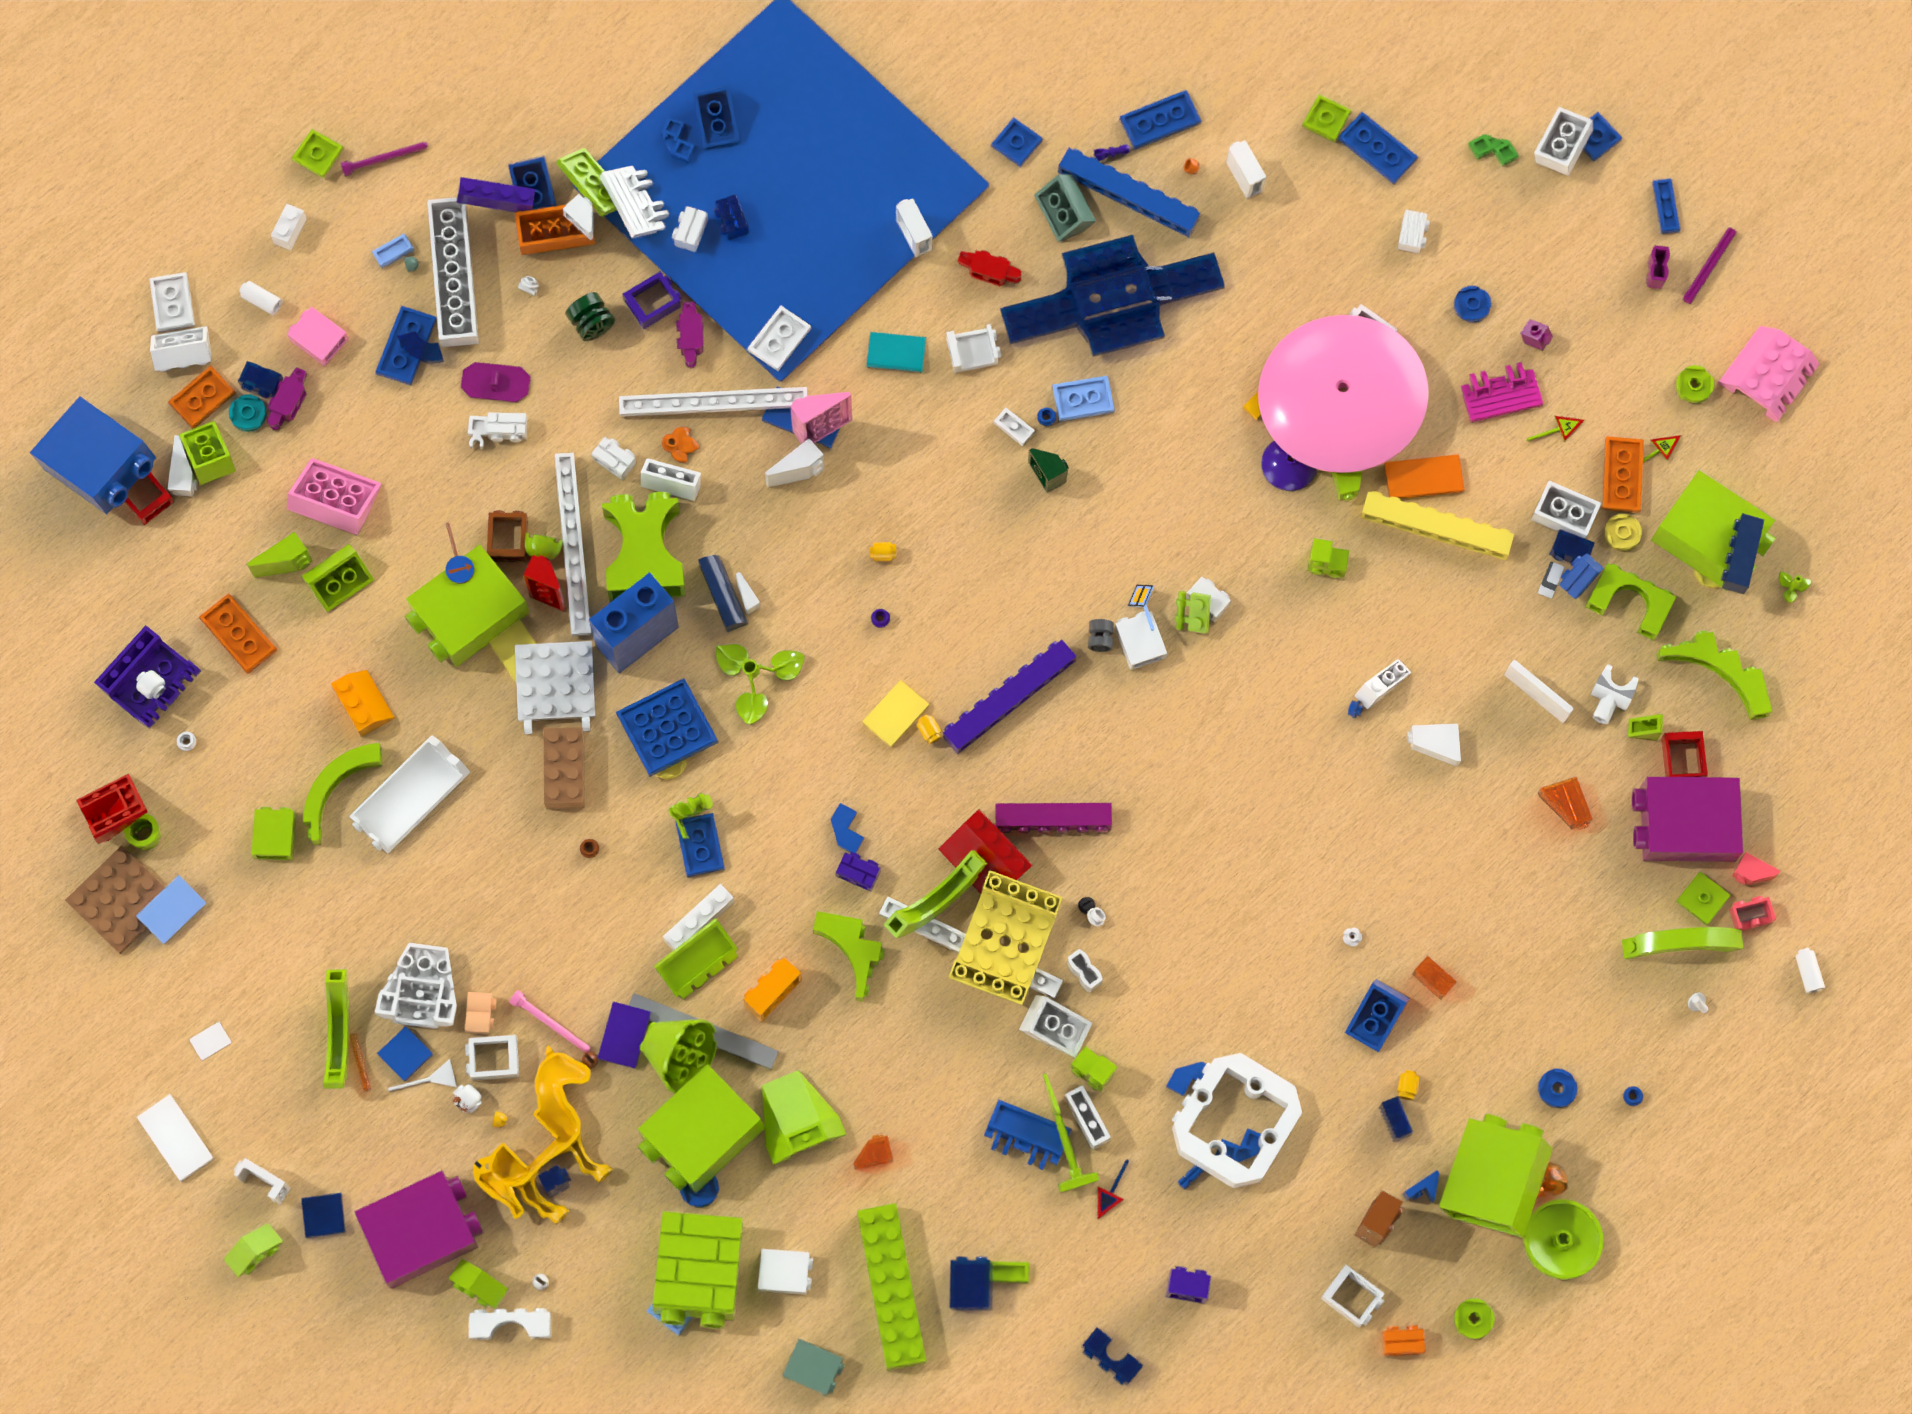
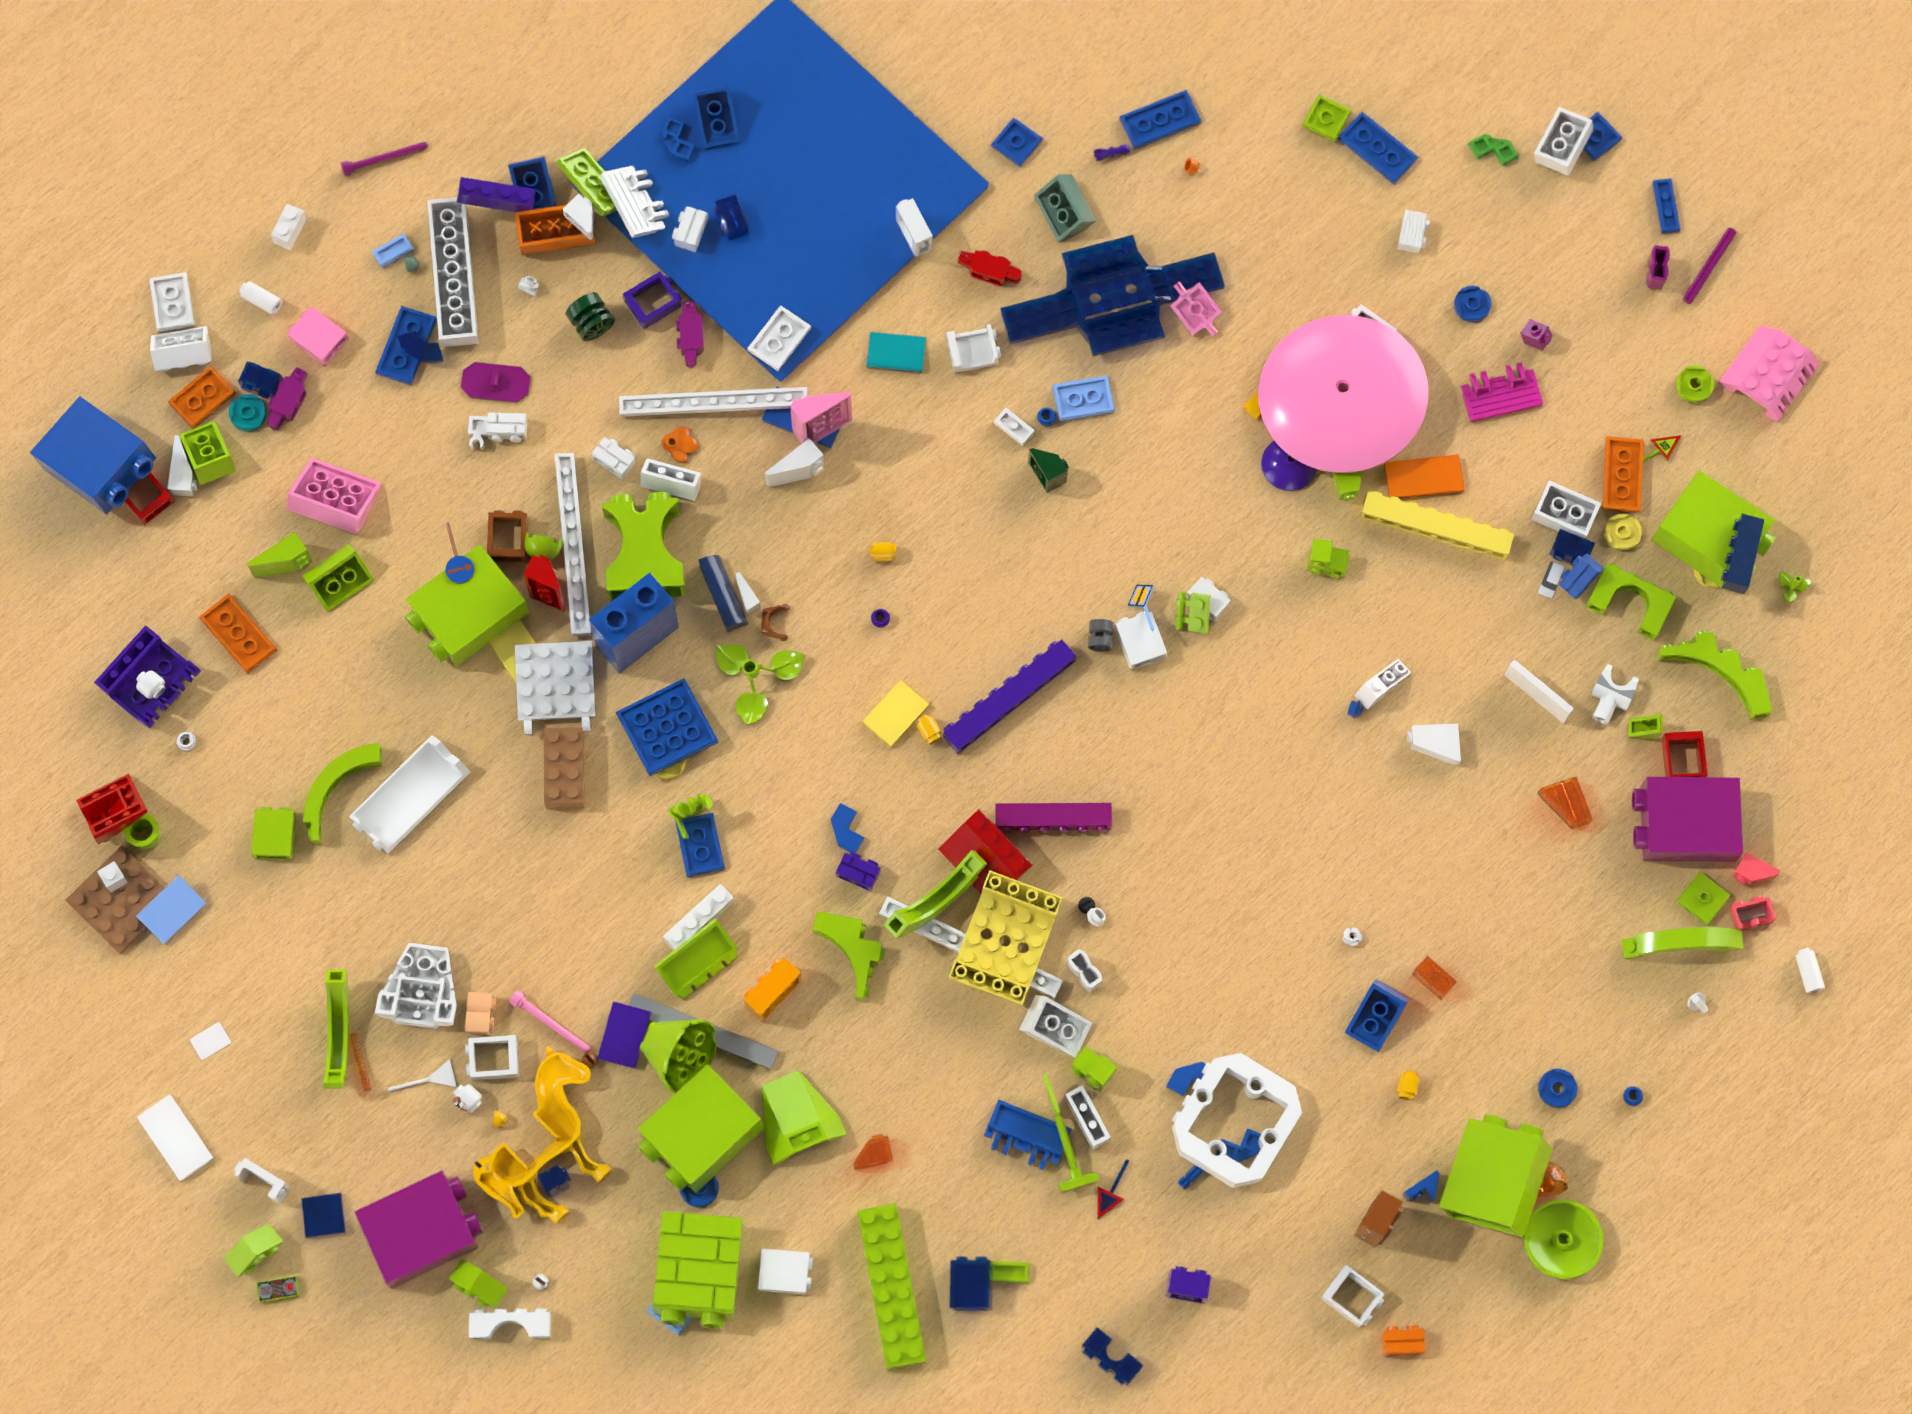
(112, 877): none -> white brick
(277, 1289): none -> tile
(317, 153): lime plate -> none
(362, 701): light orange slope -> none
(405, 1054): blue tile -> none
(589, 842): dark orange plate -> none
(765, 627): none -> dark orange helmet
(813, 1367): sand green panel -> none
(1129, 192): blue brick -> none
(1195, 308): none -> bright pink plate
(1246, 169): white brick -> none
(1396, 1119): clear blue brick -> none
(1482, 1311): lime plate -> none
(1565, 426): piece -> none

